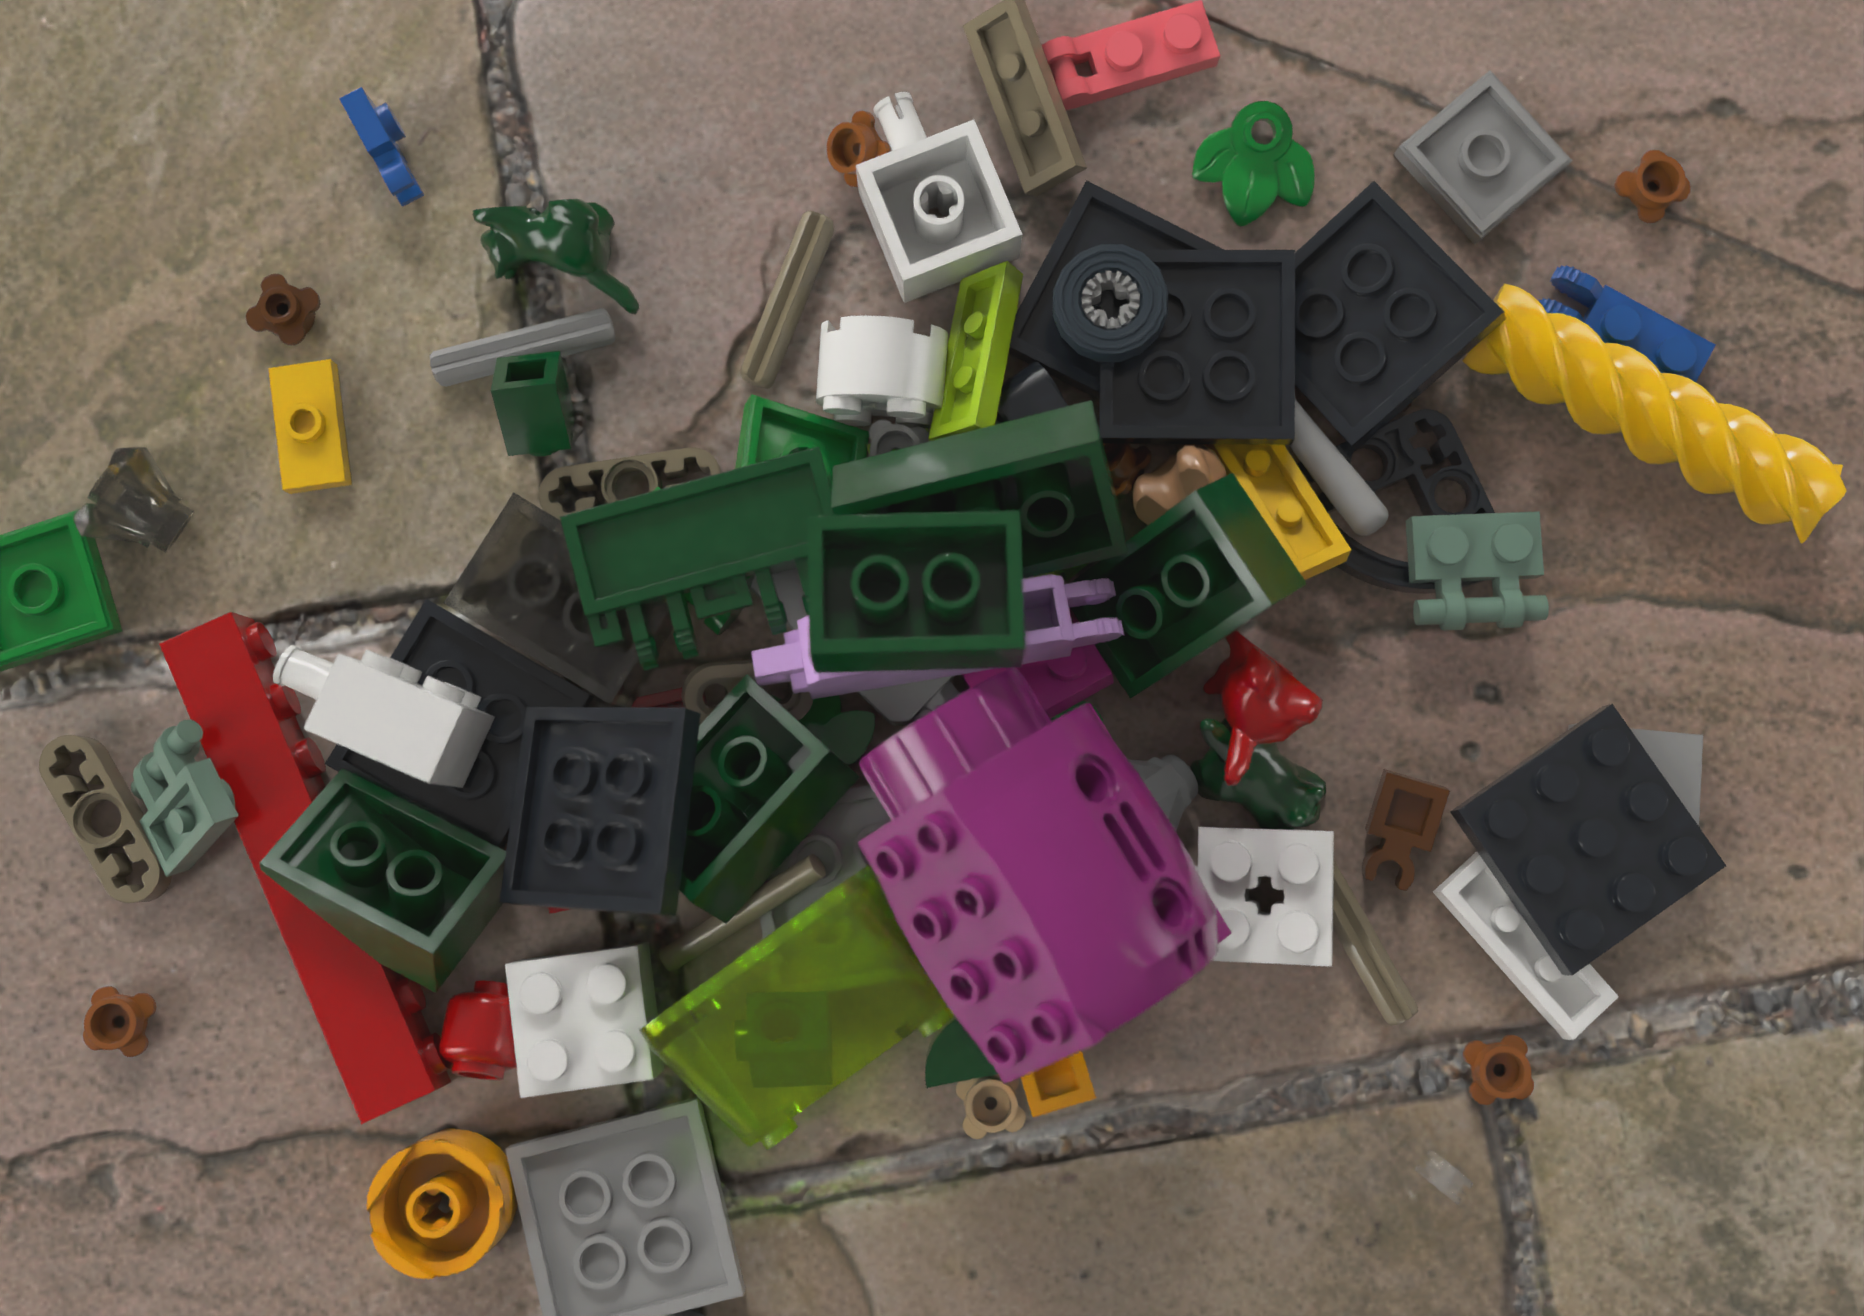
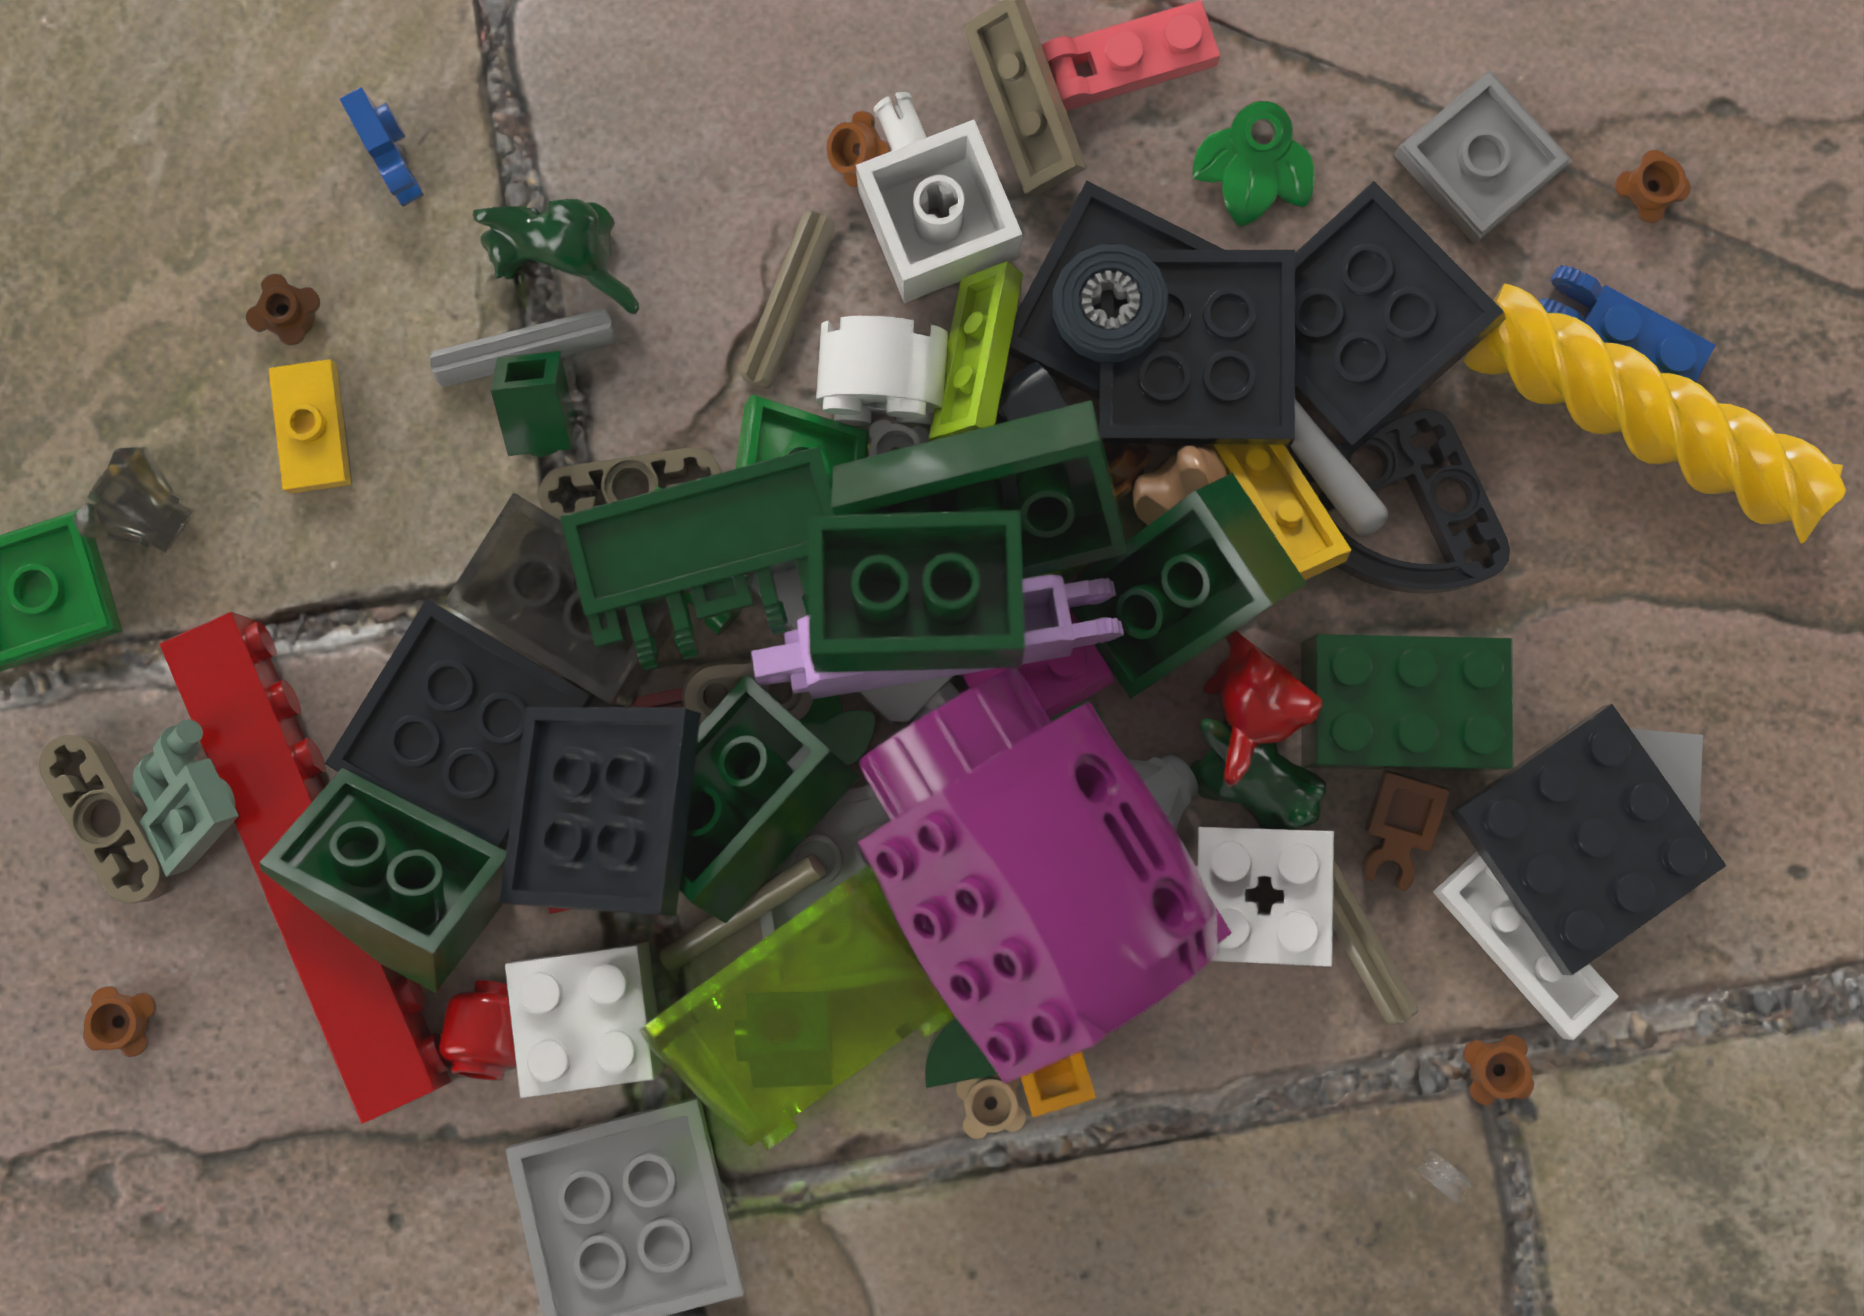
(387, 715): white brick -> none
(406, 1197): light orange brick -> none
(1409, 702): none -> dark green brick
(1476, 549): sand green plate -> none

